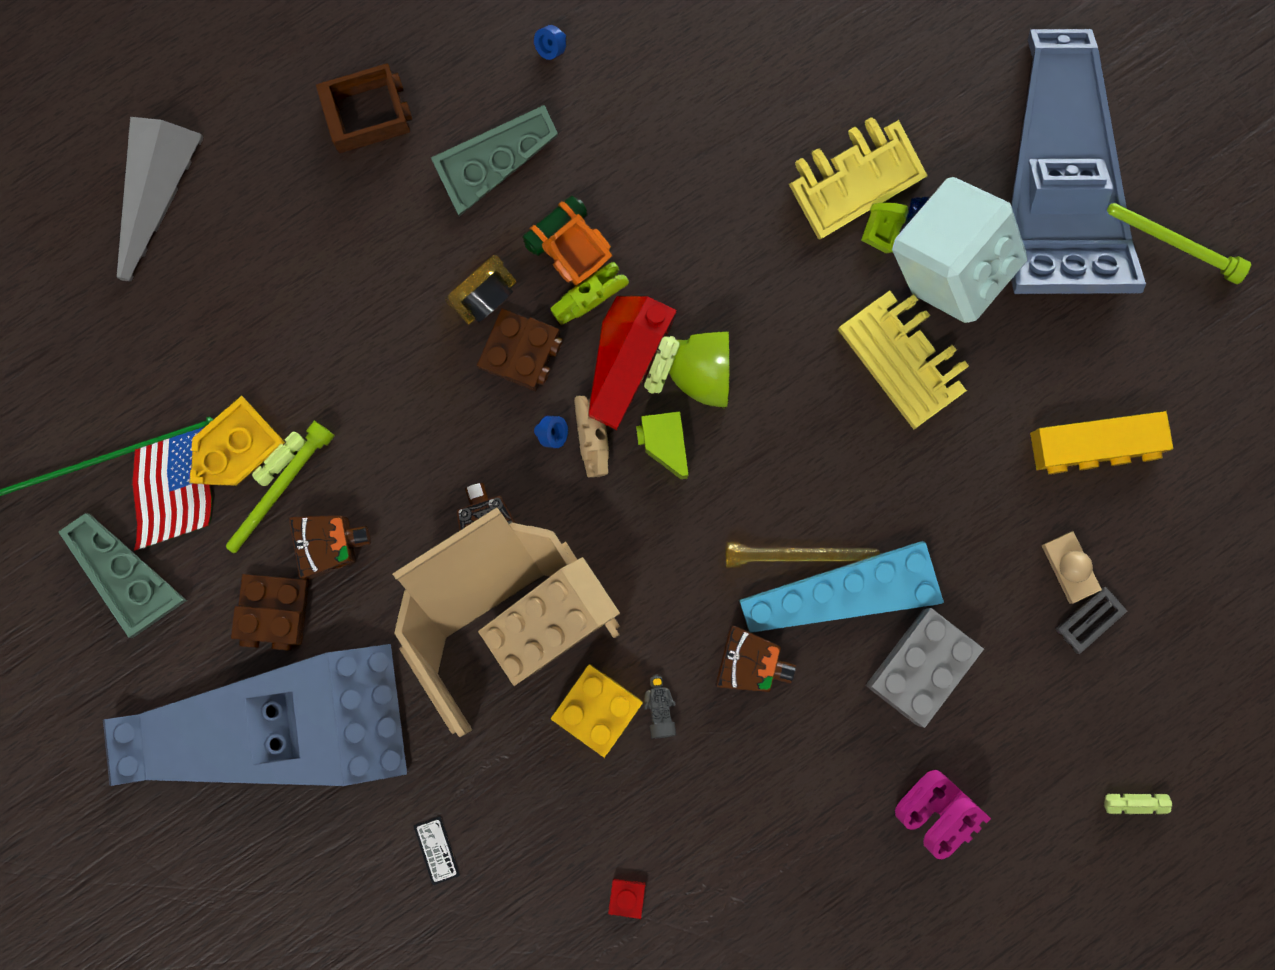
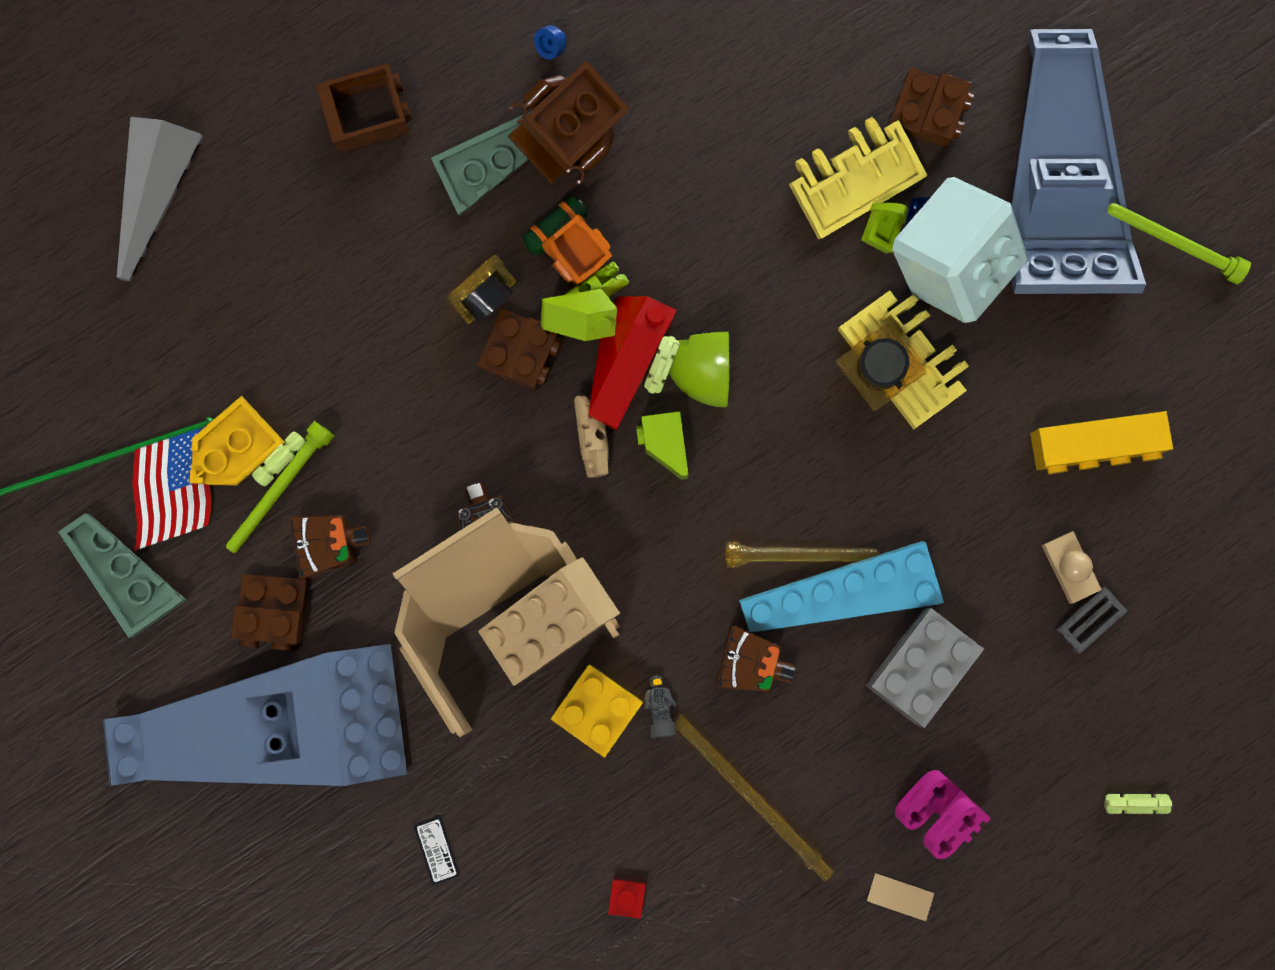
(552, 431): blue tile -> none
(568, 122): none -> reddish brown torso
(580, 315): none -> lime slope
(811, 858): none -> clear yellow bar
(882, 365): none -> piece
(900, 897): none -> tan sticker
(932, 106): none -> reddish brown plate

